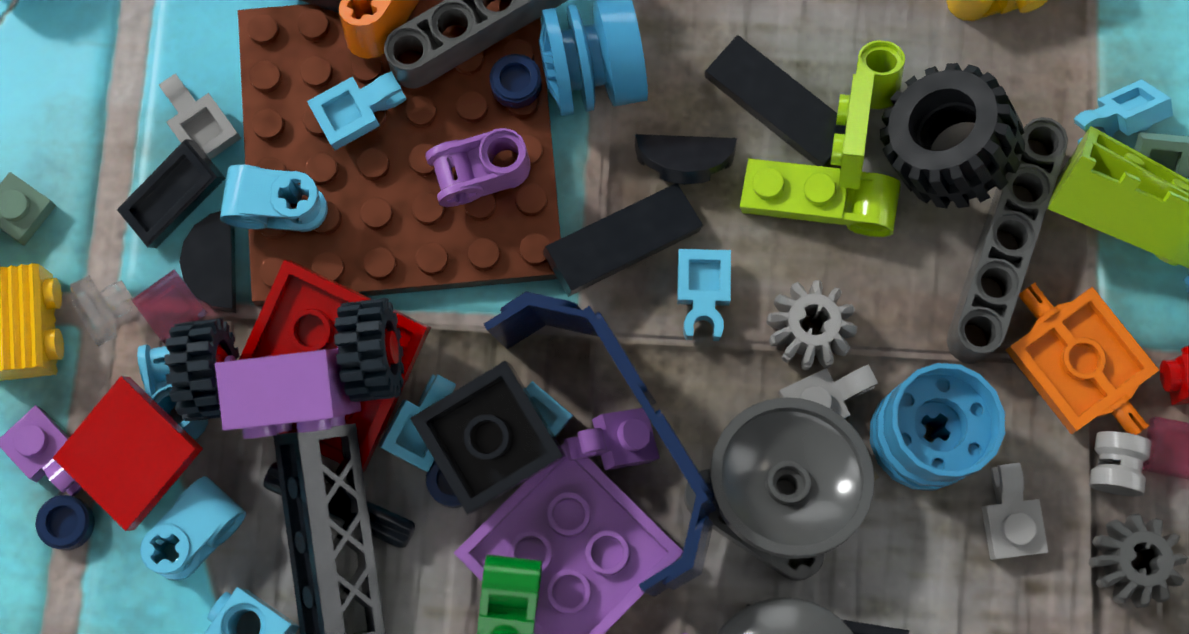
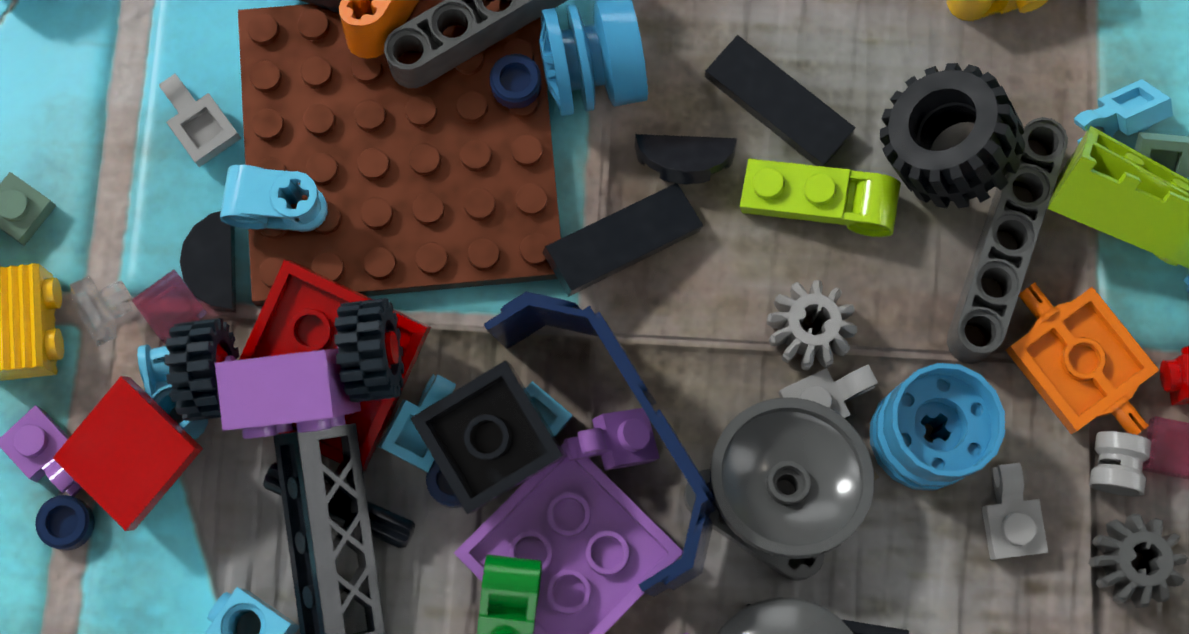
(171, 193): black tile -> none
(195, 526): medium azure piece -> none
(348, 111): medium azure plate -> none
(474, 166): medium lavender piece -> none
(703, 283): medium azure plate -> none
(875, 82): lime plate -> none

